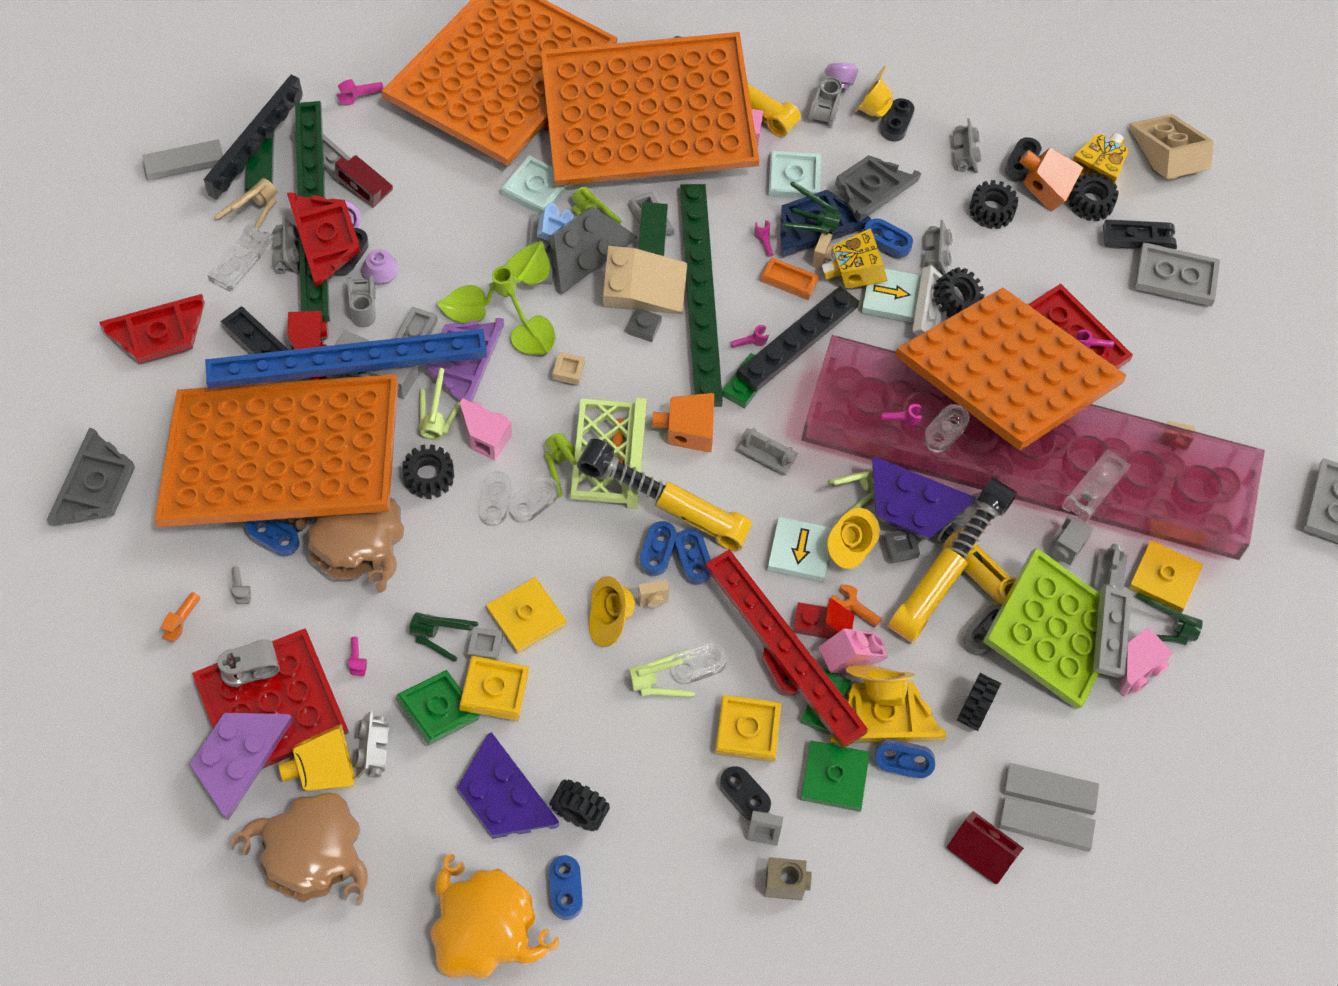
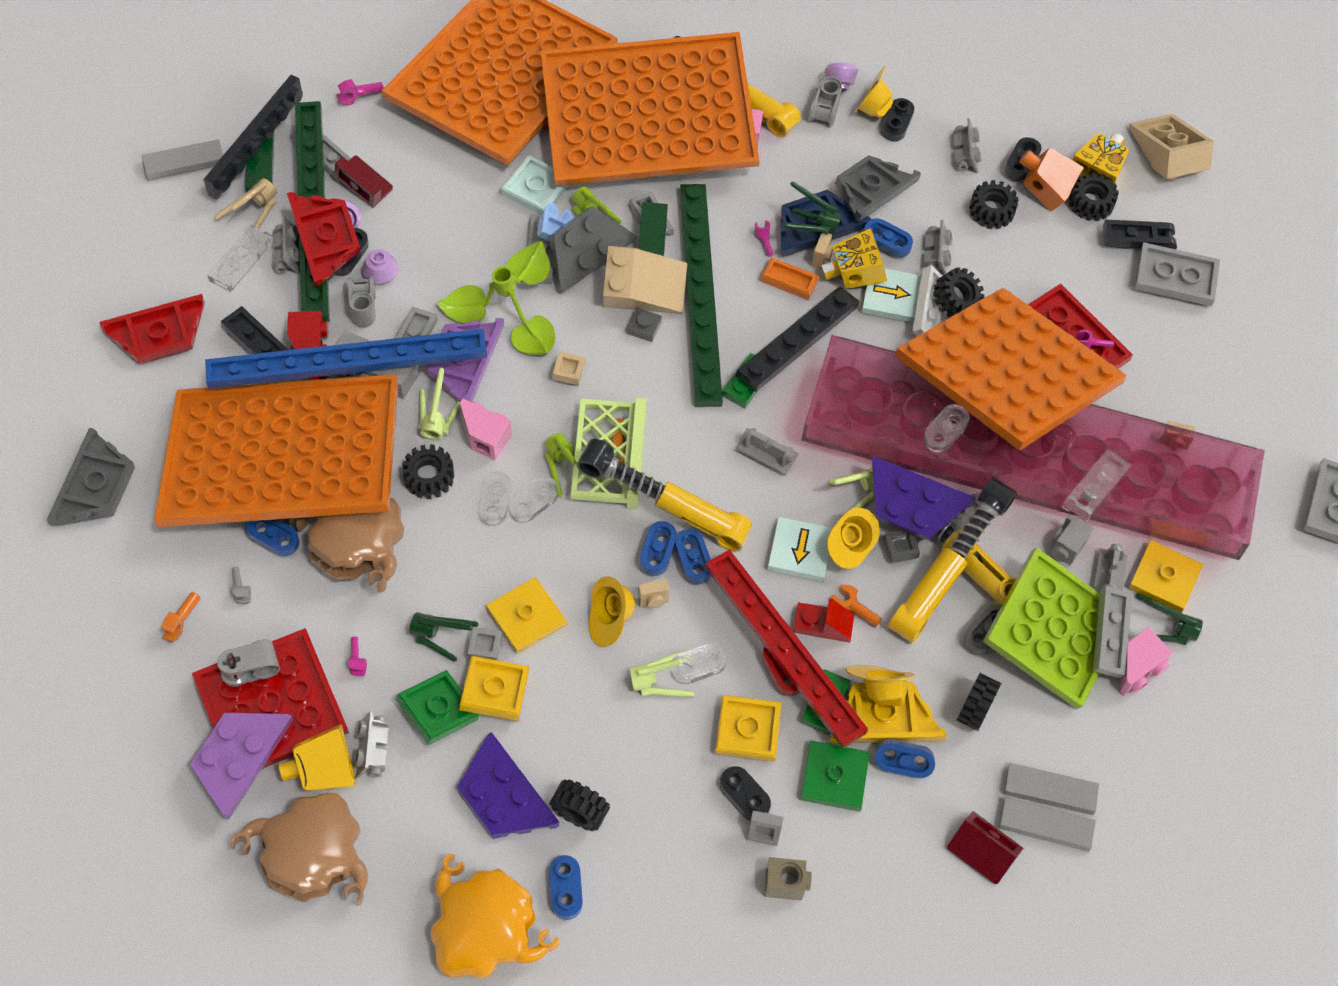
(688, 421): orange torso -> none
(756, 338): dark pink hand -> none
(796, 167): light aqua tile -> none
(852, 648): bright pink slope -> none
(908, 416): dark pink hand -> none

